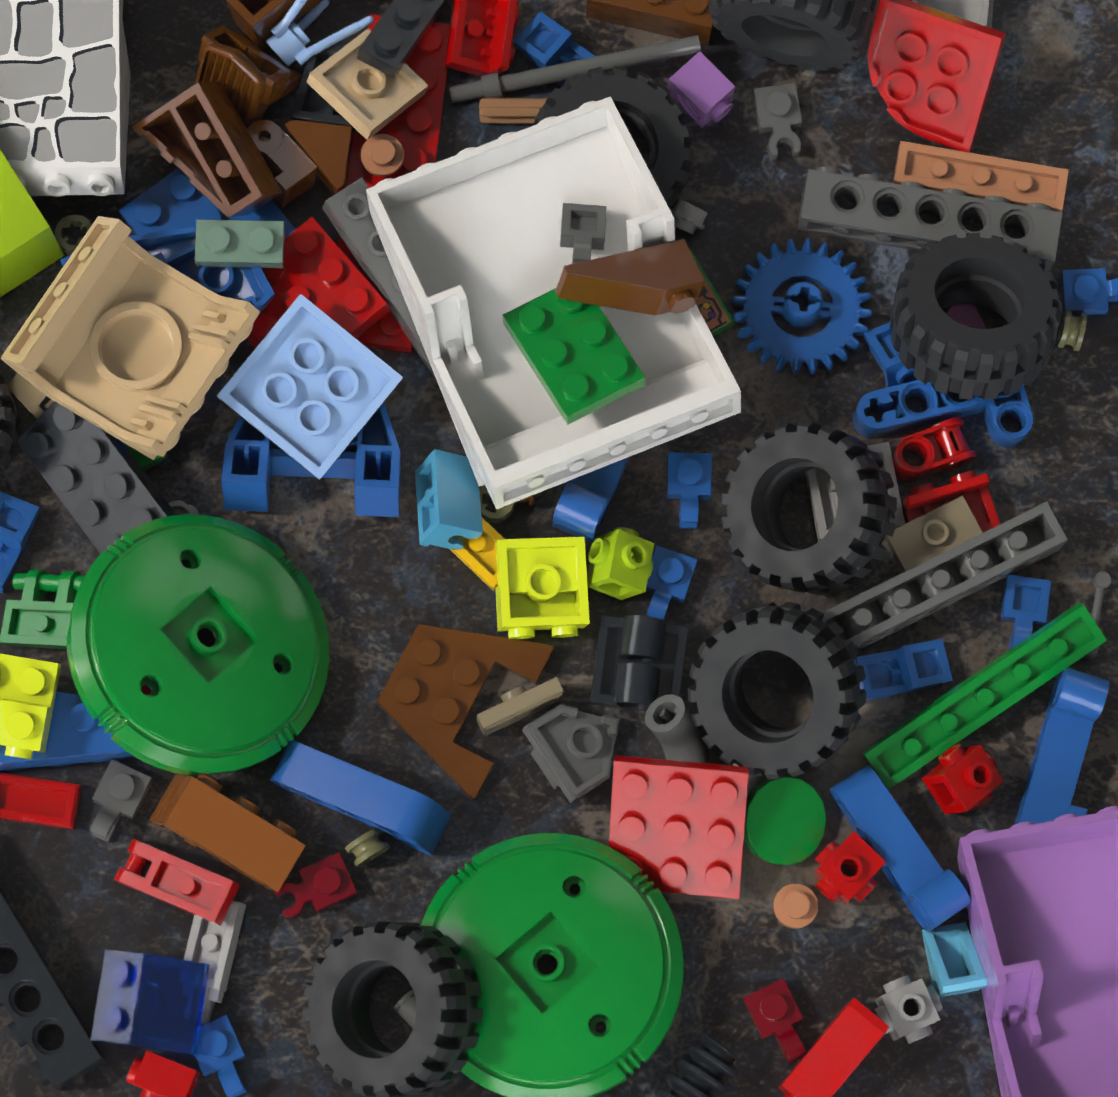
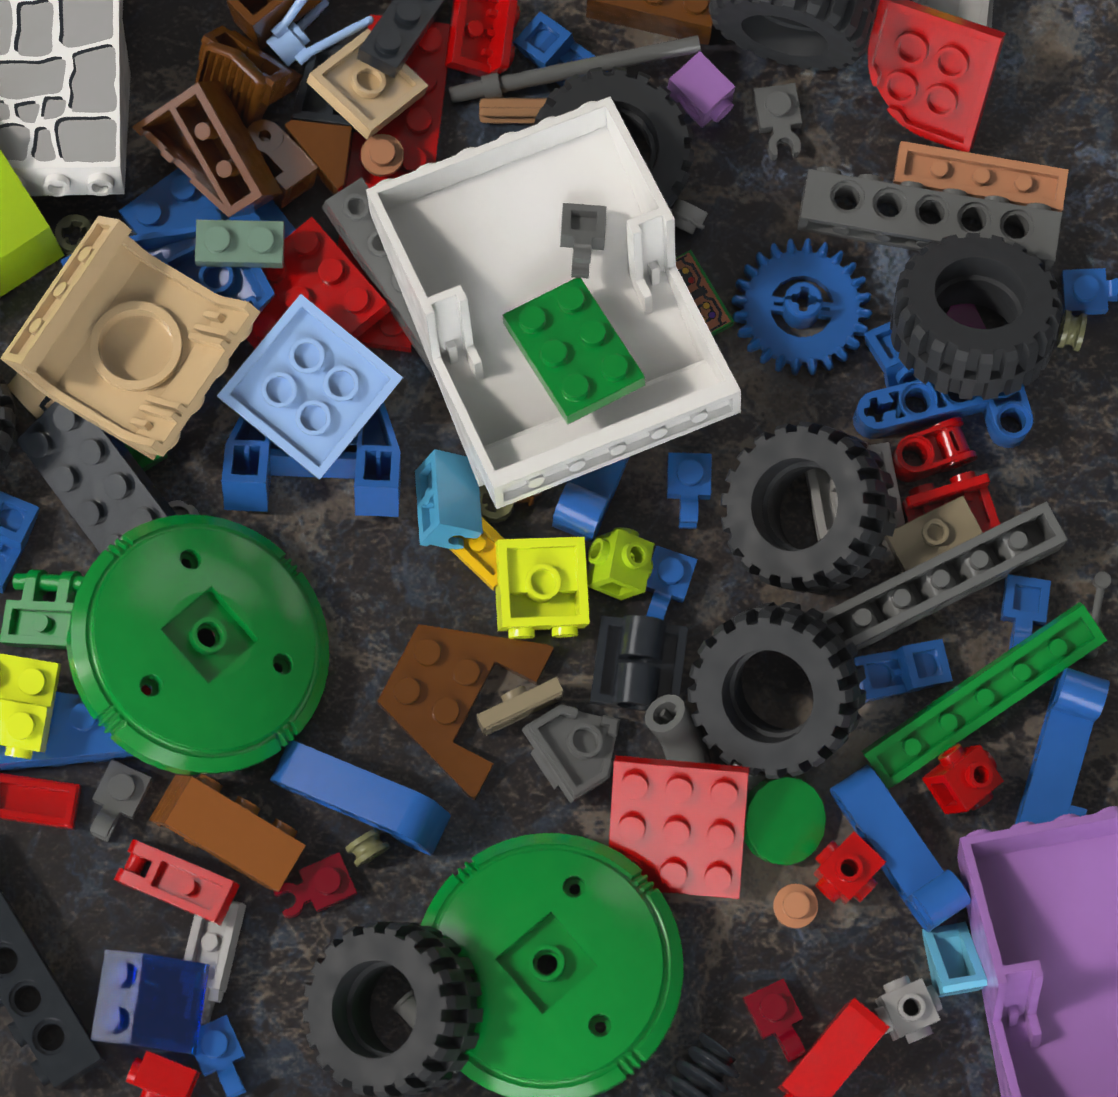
(639, 281): reddish brown slope -> none

